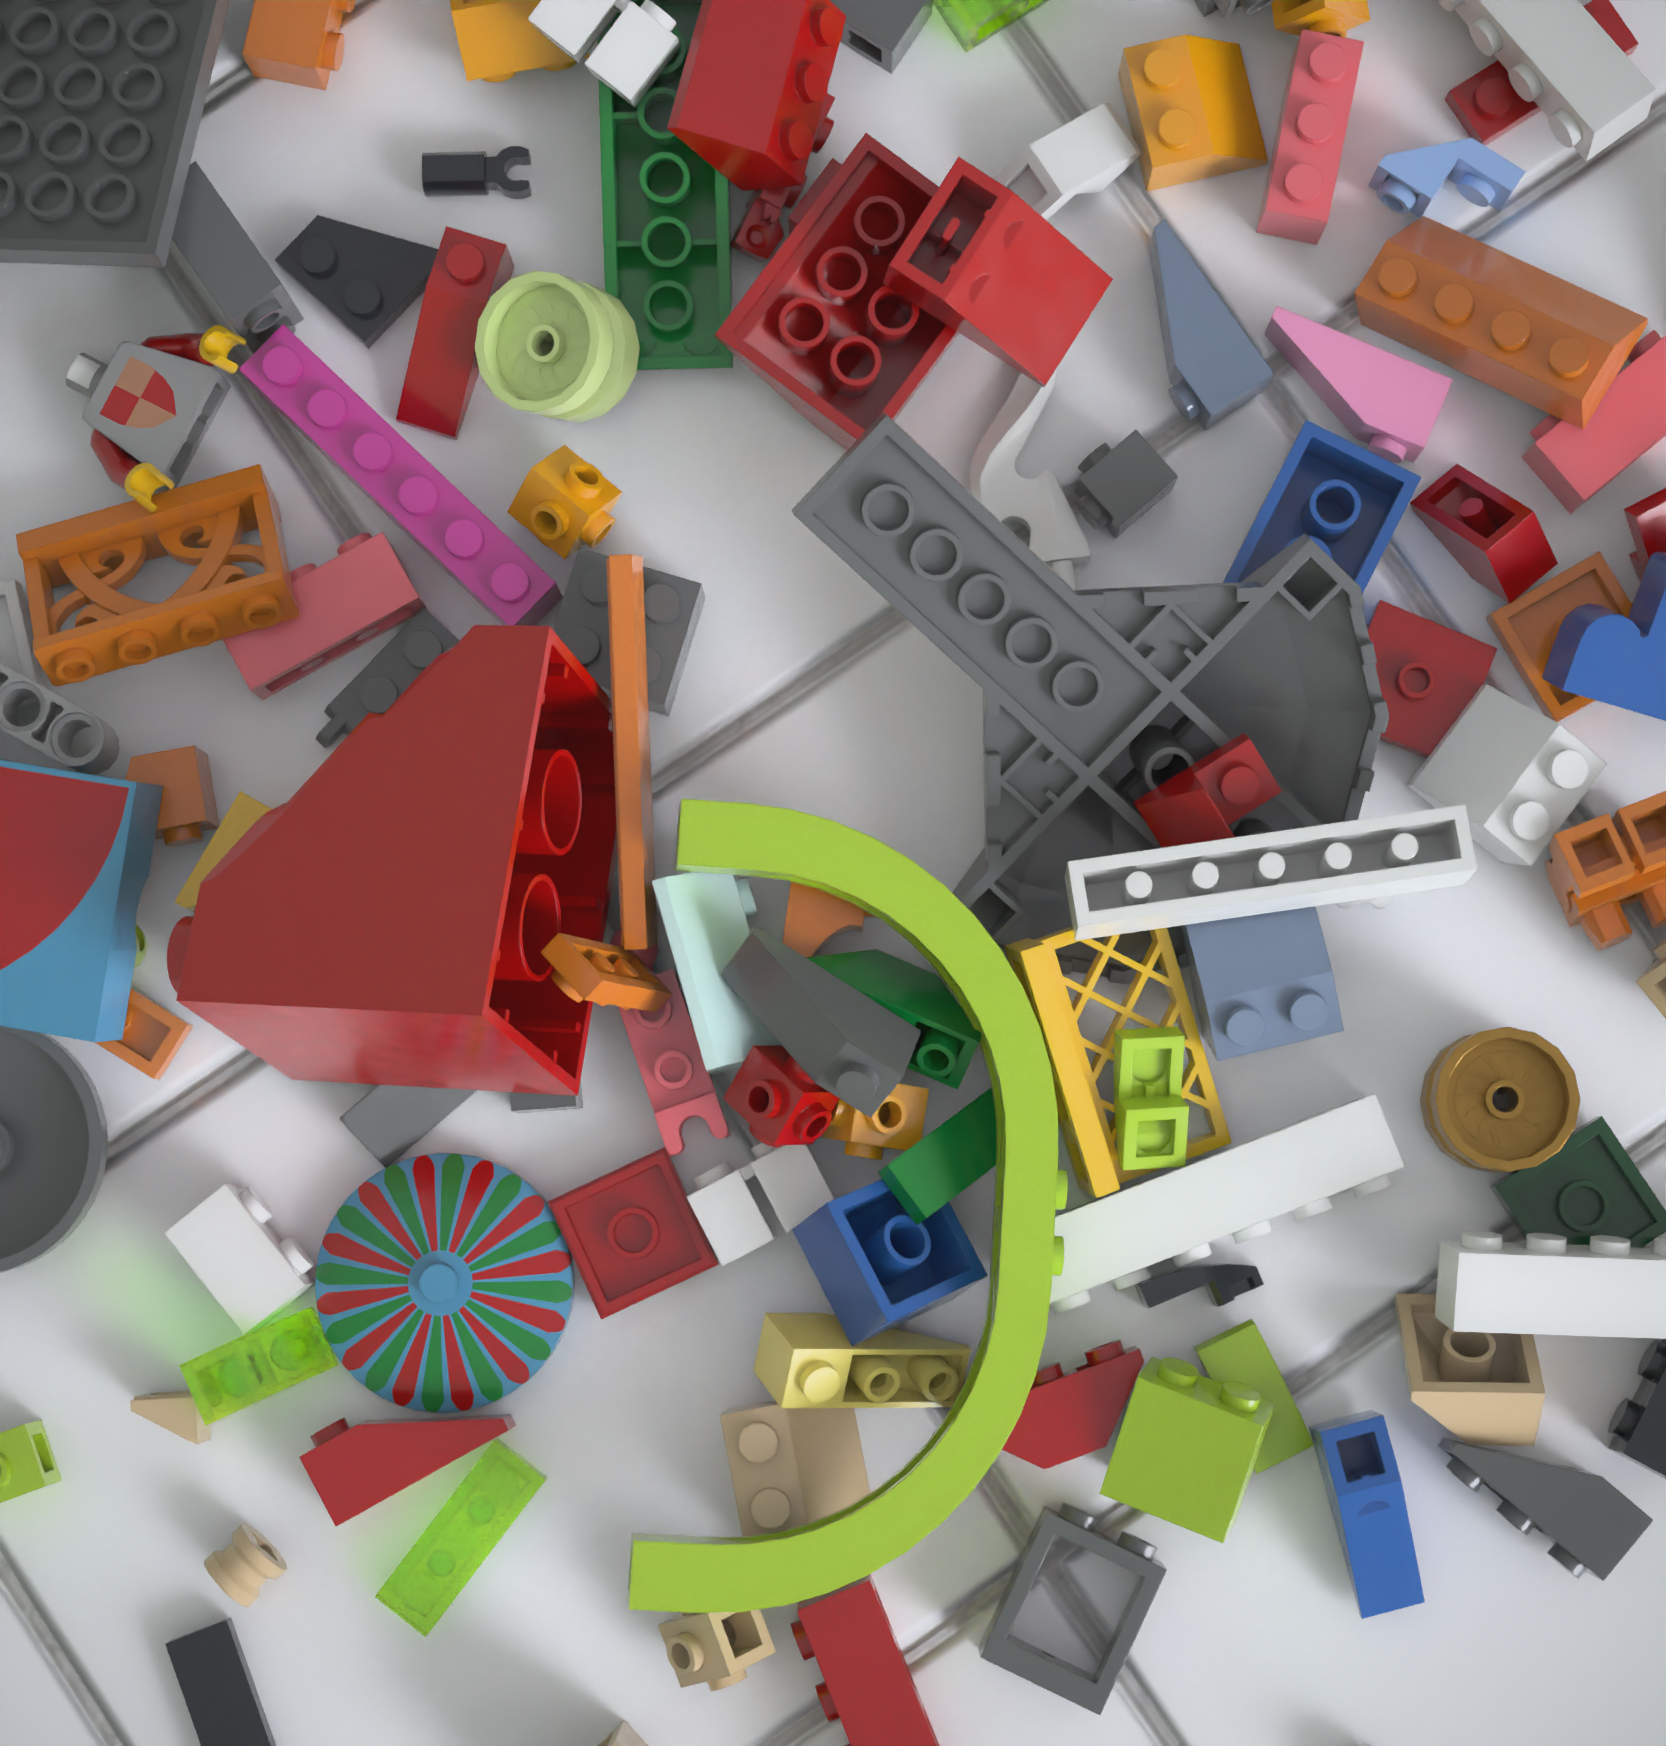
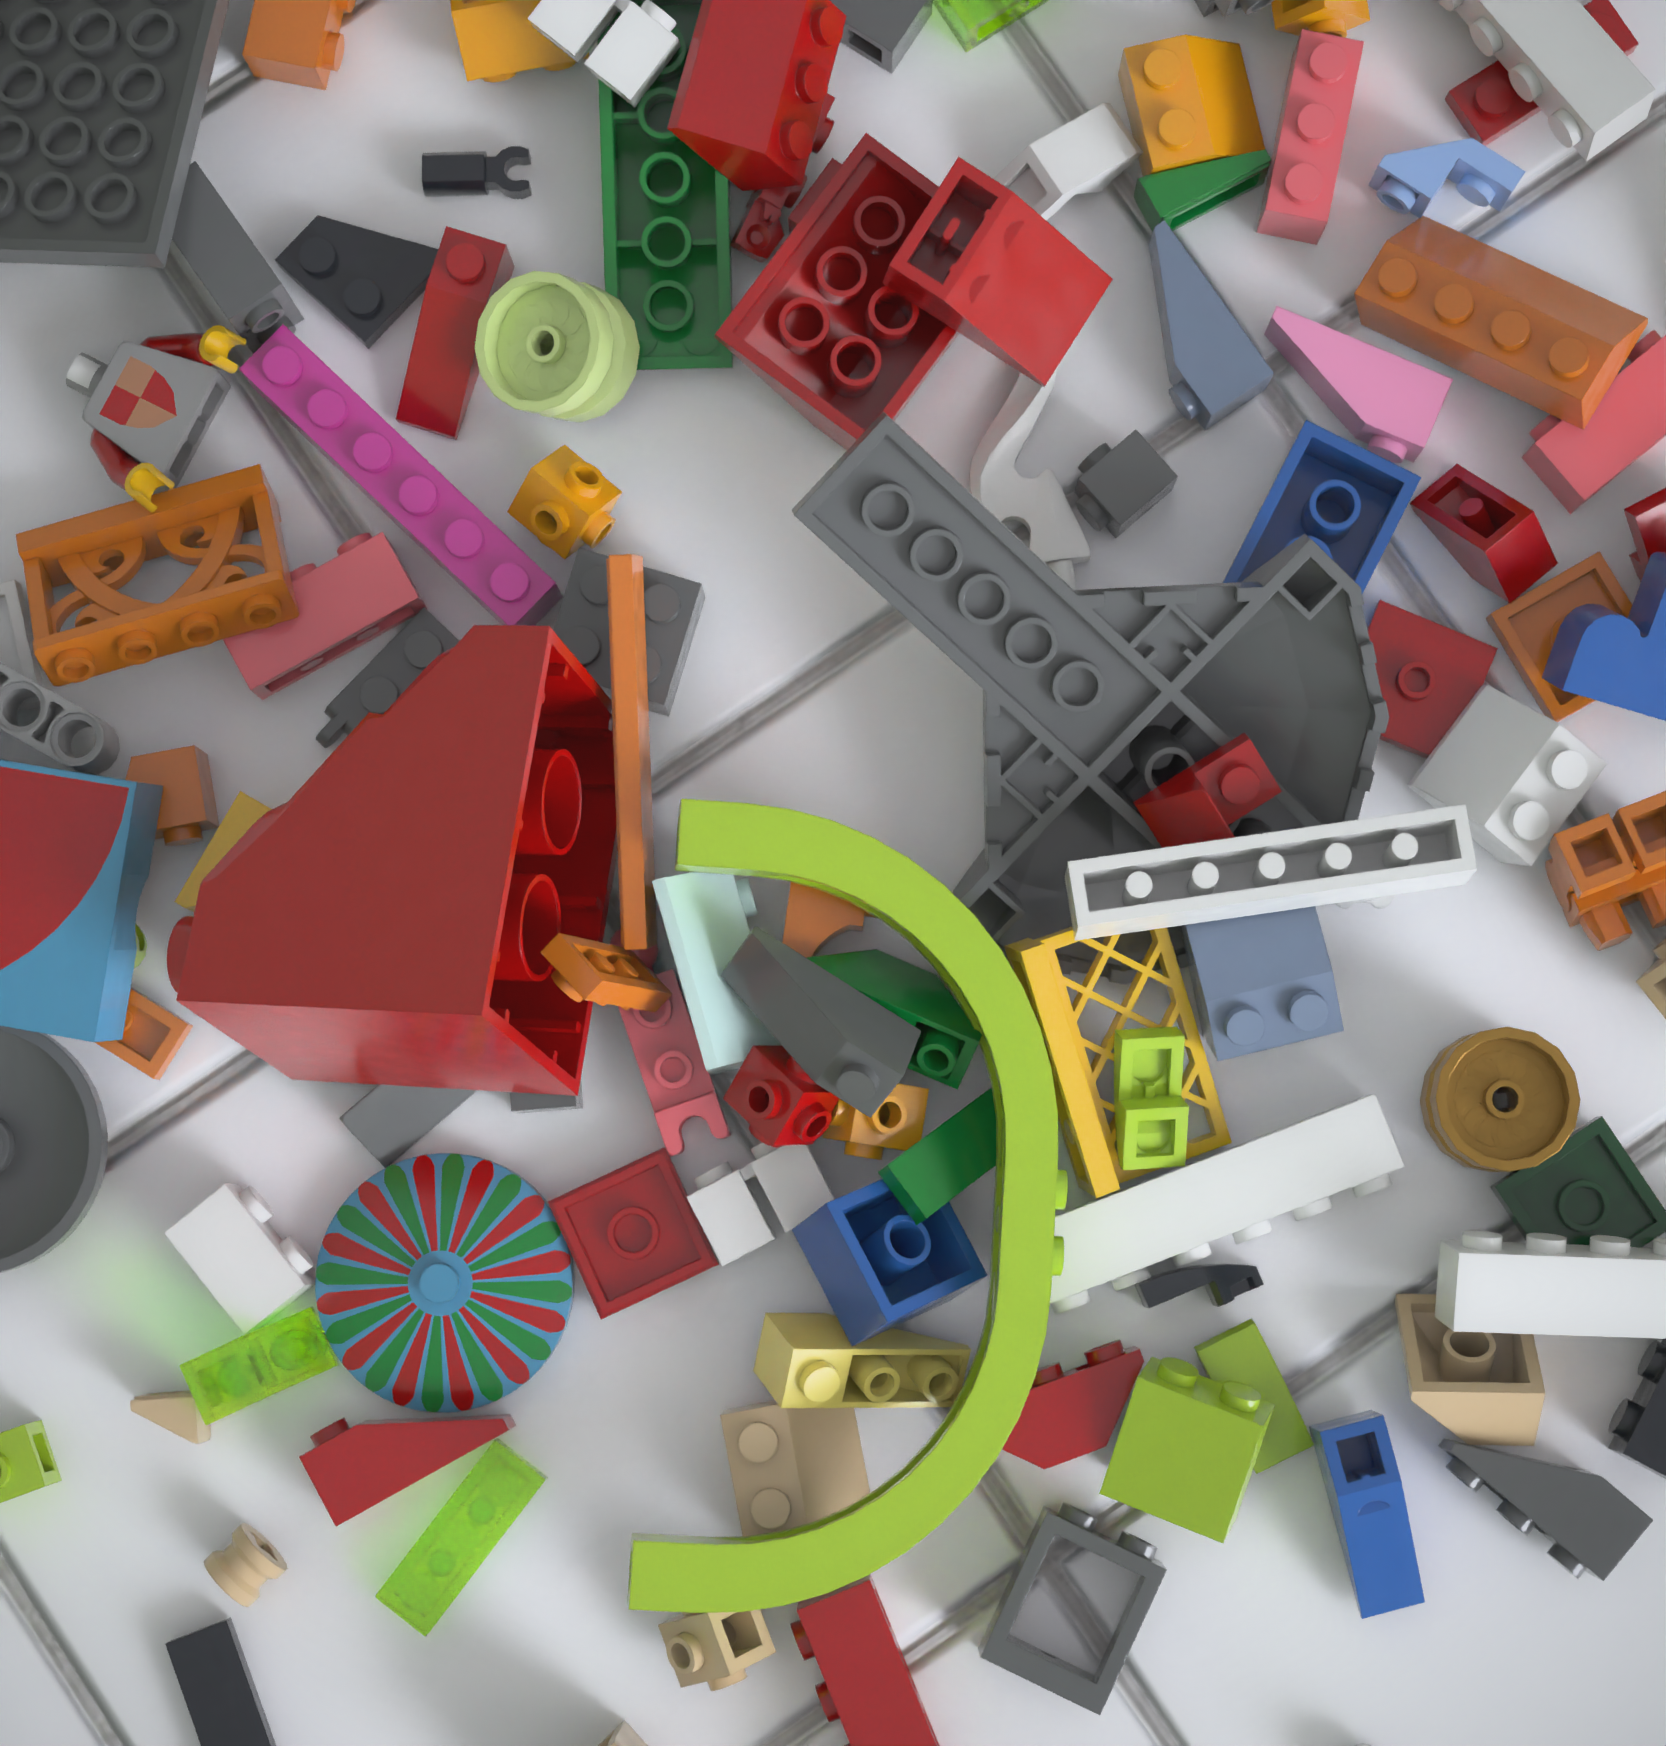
(1197, 189): none -> green slope

